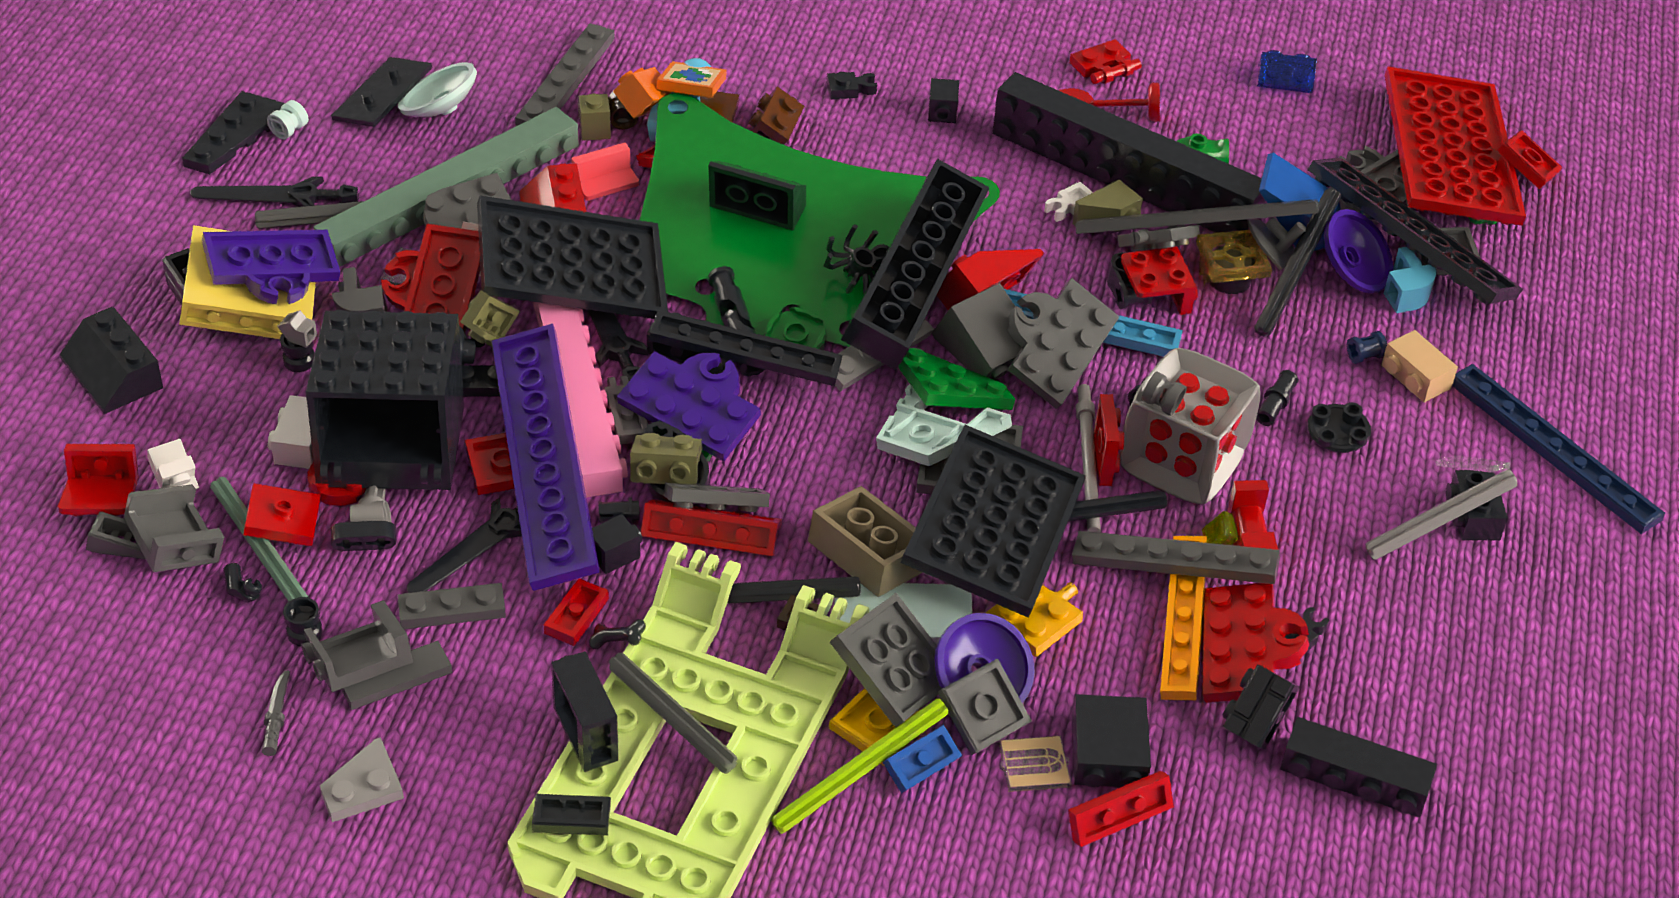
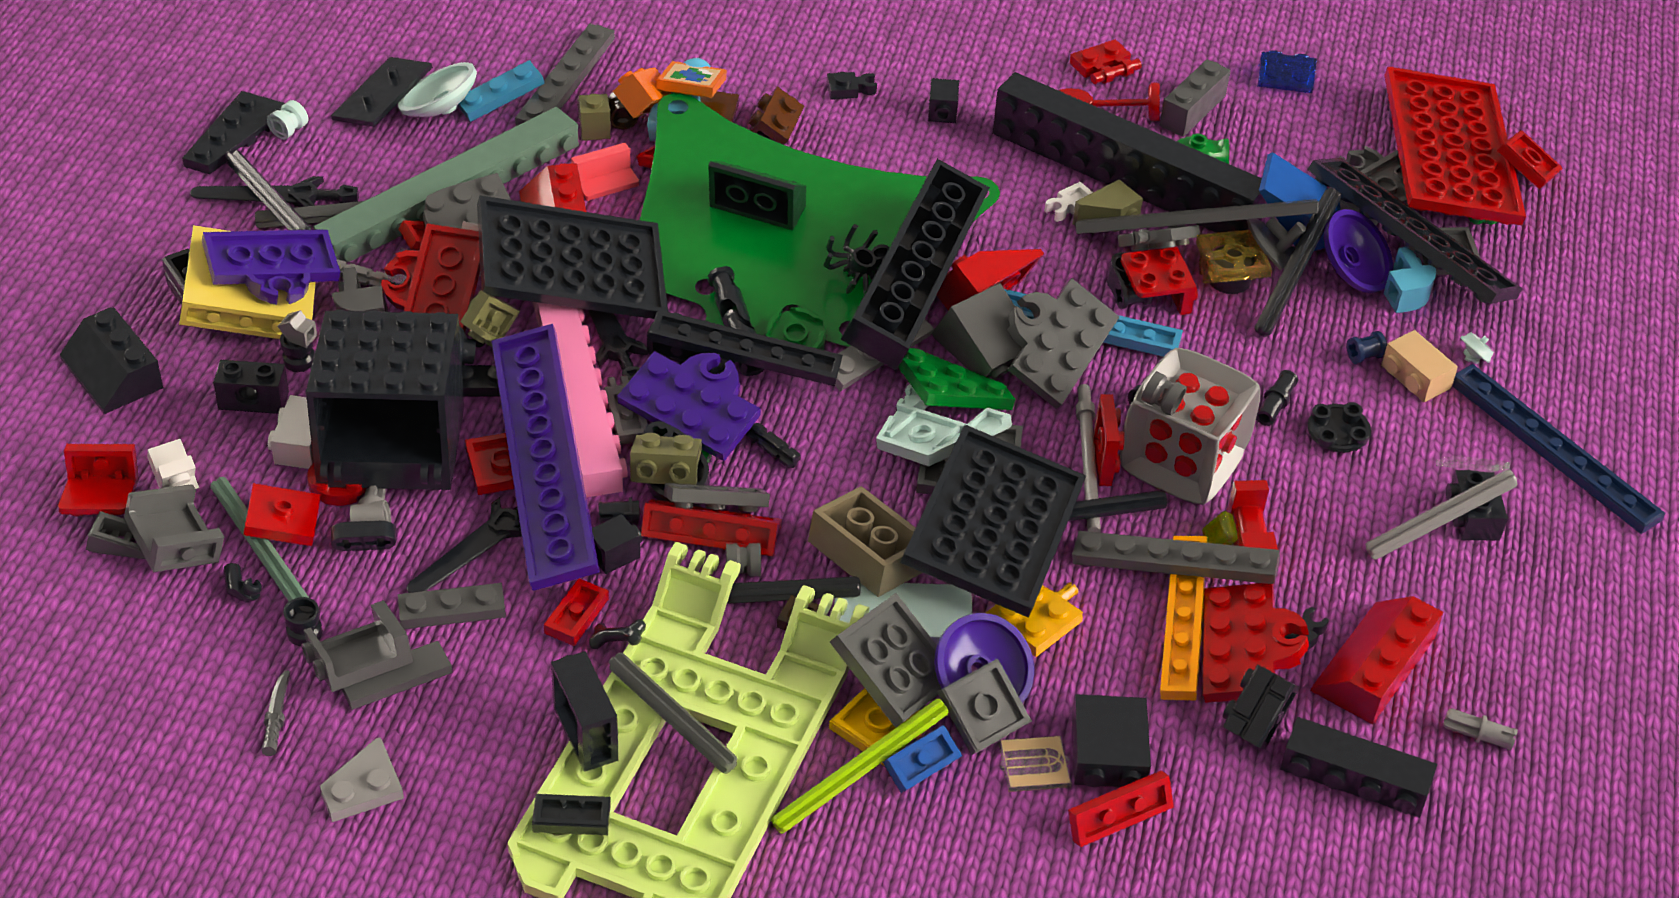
(251, 386): none -> black brick
(266, 192): none -> axle
(365, 275): none -> light grey axle
(412, 233): none -> red plate
(501, 90): none -> dark azure plate
(748, 557): none -> dark grey wheel
(773, 445): none -> black axle
(1194, 97): none -> dark grey brick
(1379, 656): none -> red slope
(1476, 348): none -> light aqua hat
(1480, 728): none -> light grey axle

